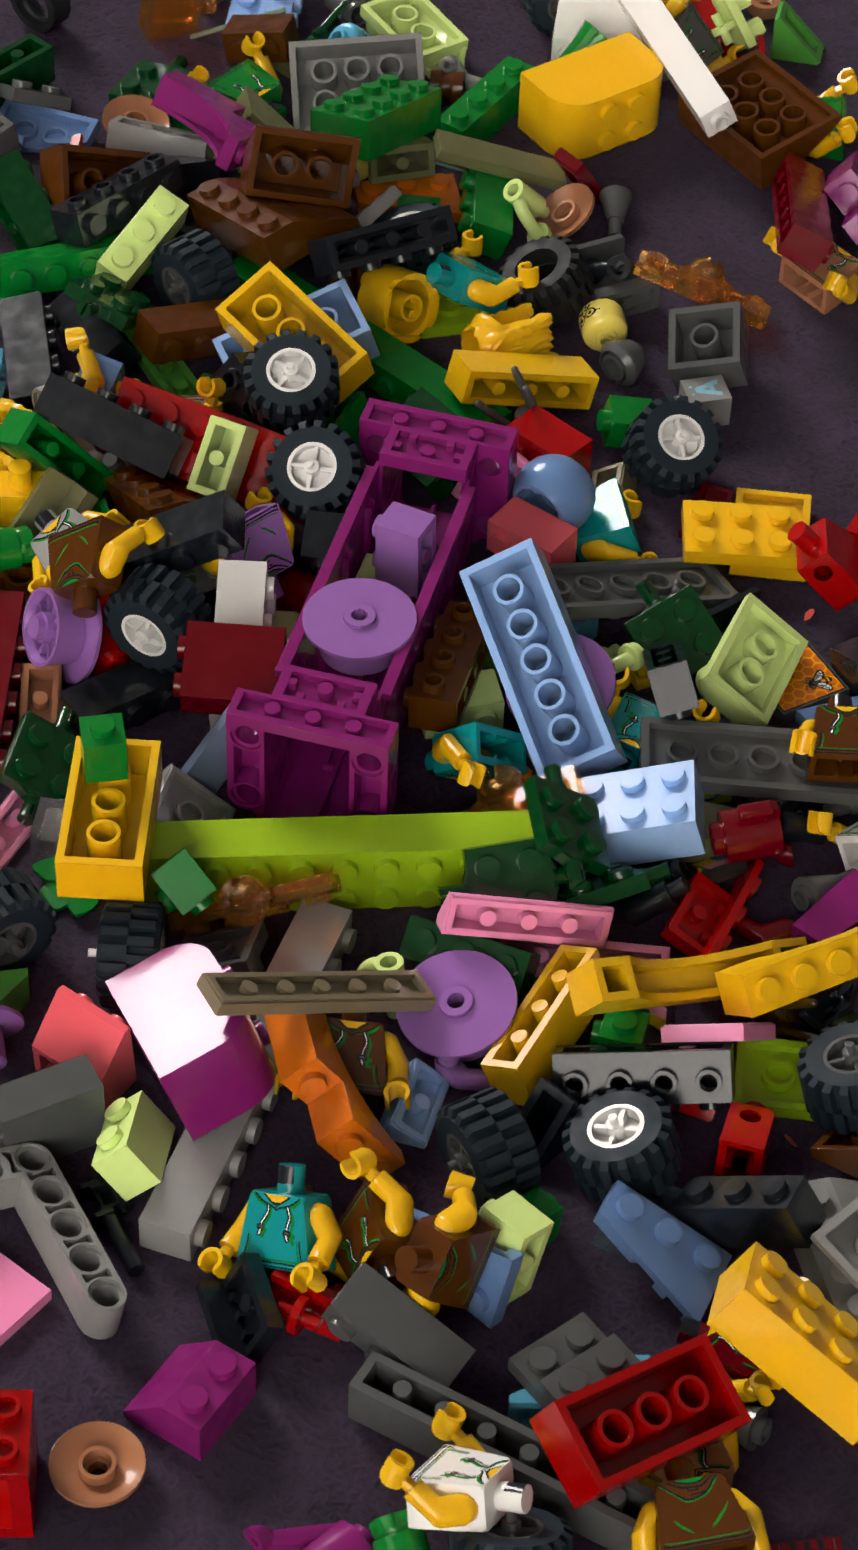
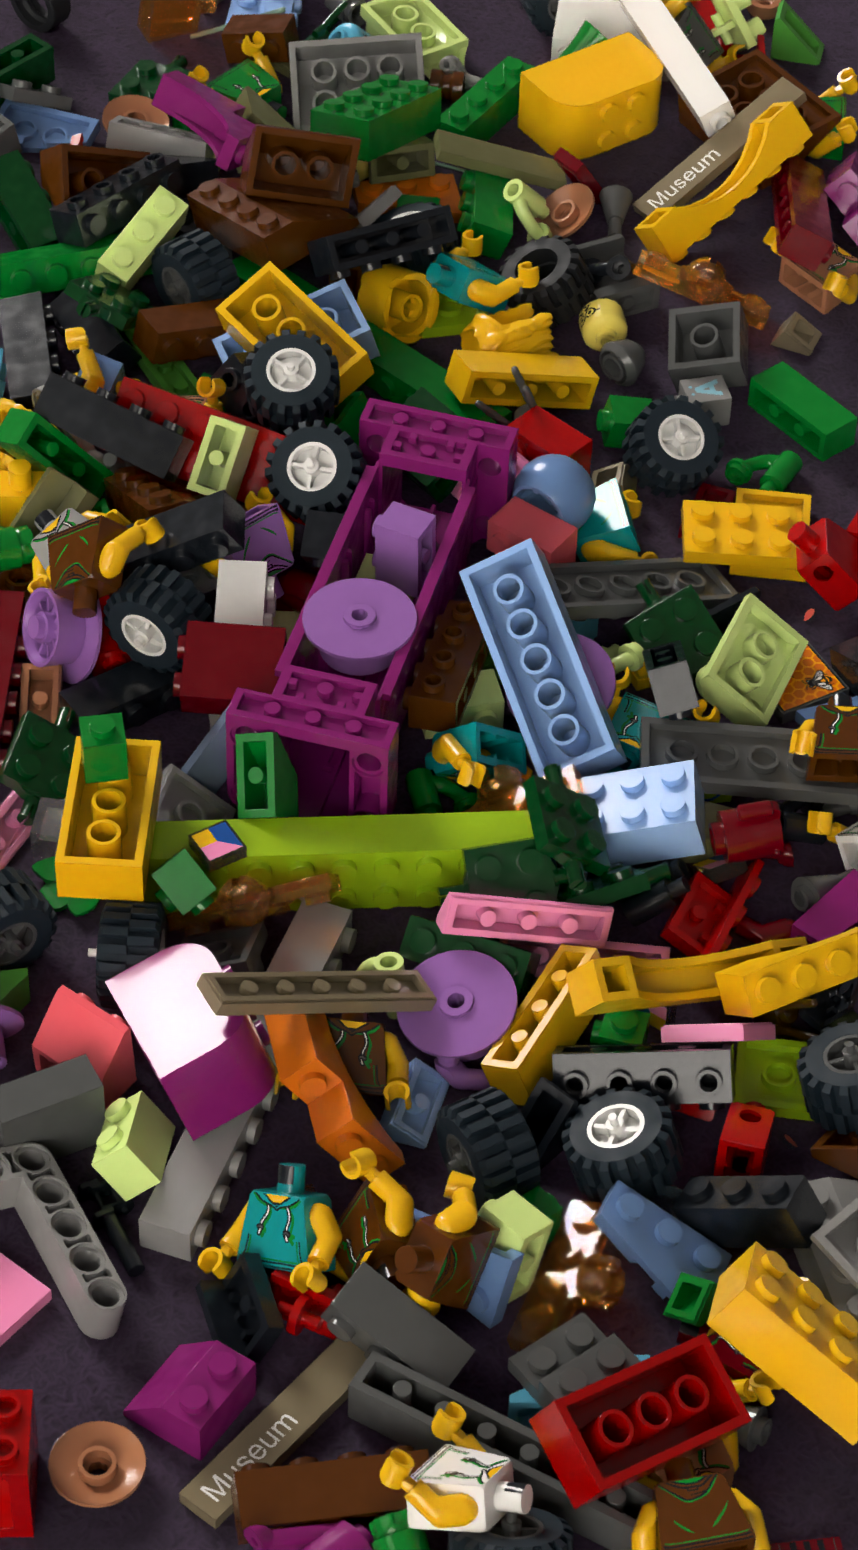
(217, 846): none -> tile
(265, 777): none -> green slope
(276, 1429): none -> dark tan tile
(317, 1491): none -> reddish brown brick
(424, 790): none -> green plant
(569, 1278): none -> clear orange plate
(691, 1300): none -> green slope
(715, 154): none -> dark tan tile
(770, 141): none -> yellow arch
(780, 471): none -> green plant
(797, 335): none -> dark tan slope
(802, 411): none -> green brick

